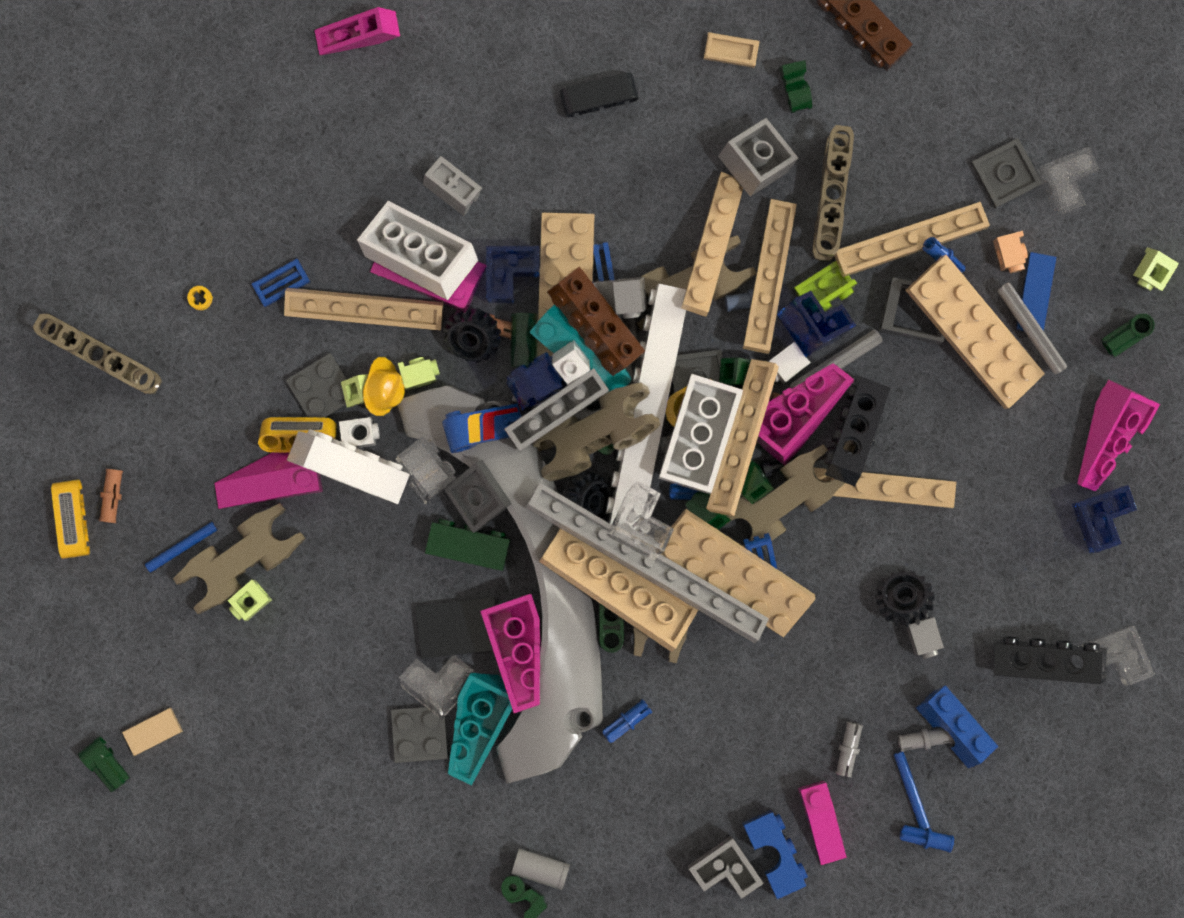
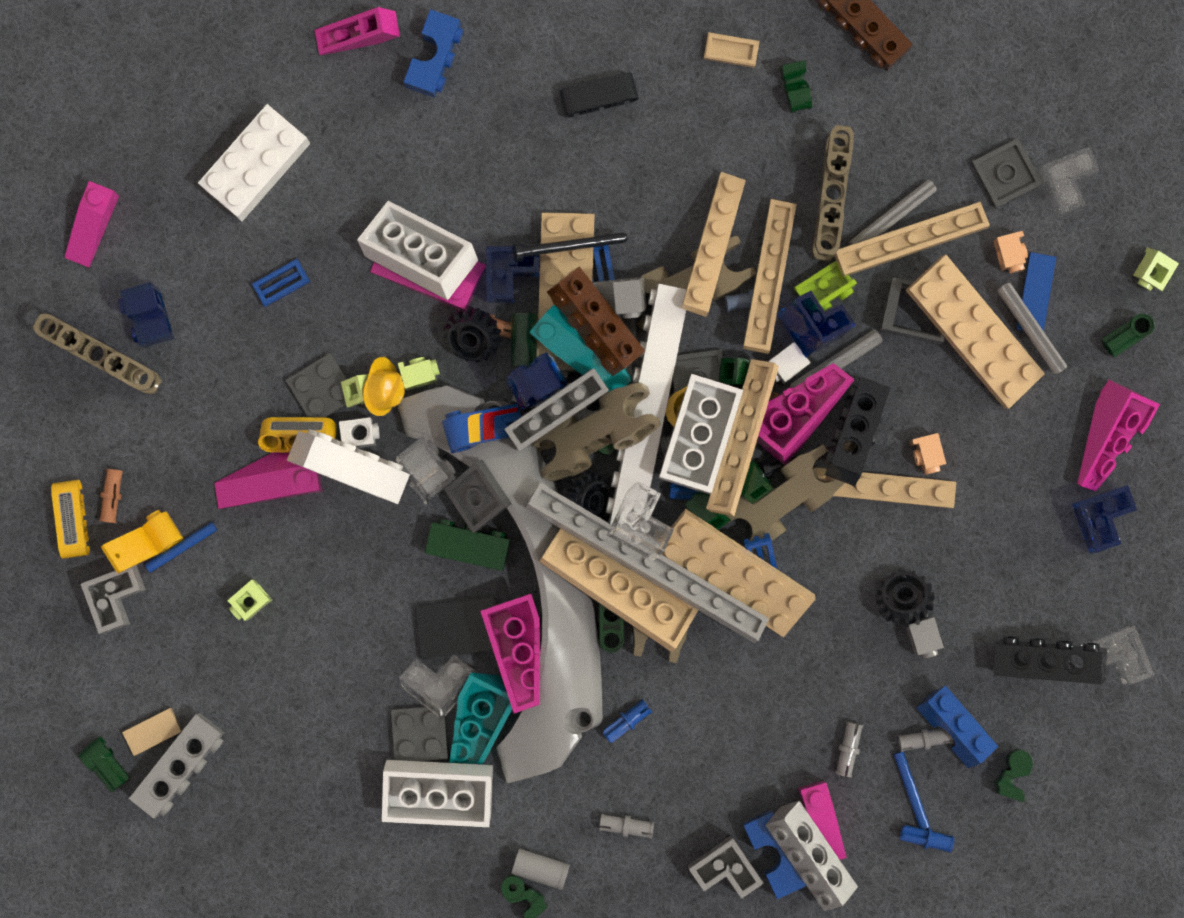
(90, 223): none -> dark pink slope
(105, 597): none -> light grey brick
(143, 543): none -> yellow door
(146, 794): none -> light grey brick
(147, 310): none -> clear blue brick
(191, 299): yellow bush -> none
(223, 569): dark tan piece -> none
(254, 162): none -> white brick
(363, 309): tan plate -> none
(427, 76): none -> blue arch
(437, 793): none -> white brick
(451, 185): light grey hinge -> none
(568, 245): none -> black bar
(571, 362): white brick -> none
(626, 826): none -> light grey pin
(758, 157): light grey brick -> none
(811, 856): none -> light grey brick
(896, 212): none -> light grey axle
(928, 453): none -> light nougat brick
(936, 250): blue axle -> none
(1019, 765): none -> dark green leg

